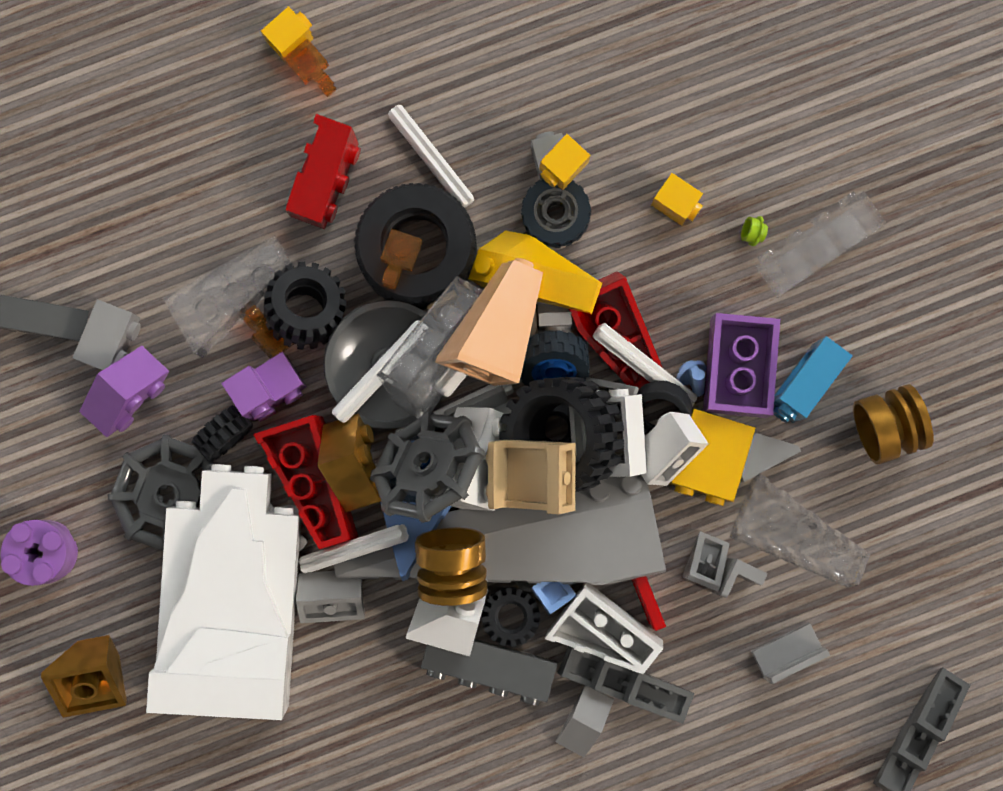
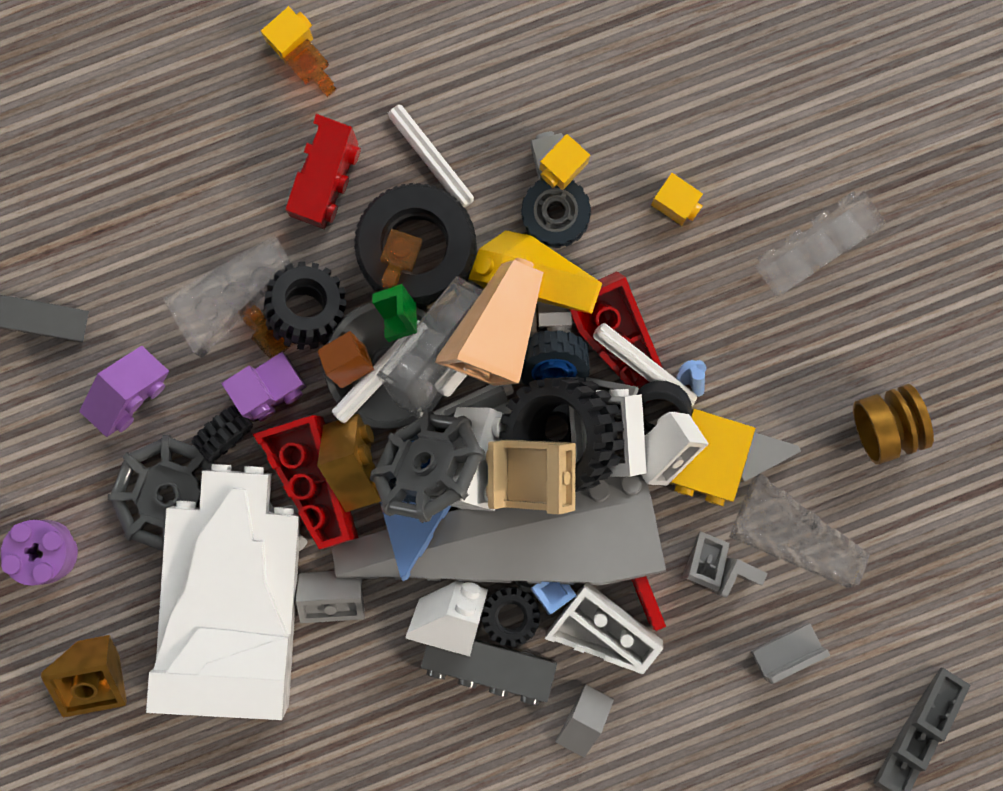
(106, 335): light grey brick -> none
(345, 359): none -> dark orange panel
(353, 548): white axle -> none
(397, 311): none -> green panel
(451, 566): pearl gold wheel -> none
(627, 685): dark grey slope -> none
(741, 365): medium lavender brick -> none
(754, 230): lime plate -> none
(809, 380): dark azure window -> none

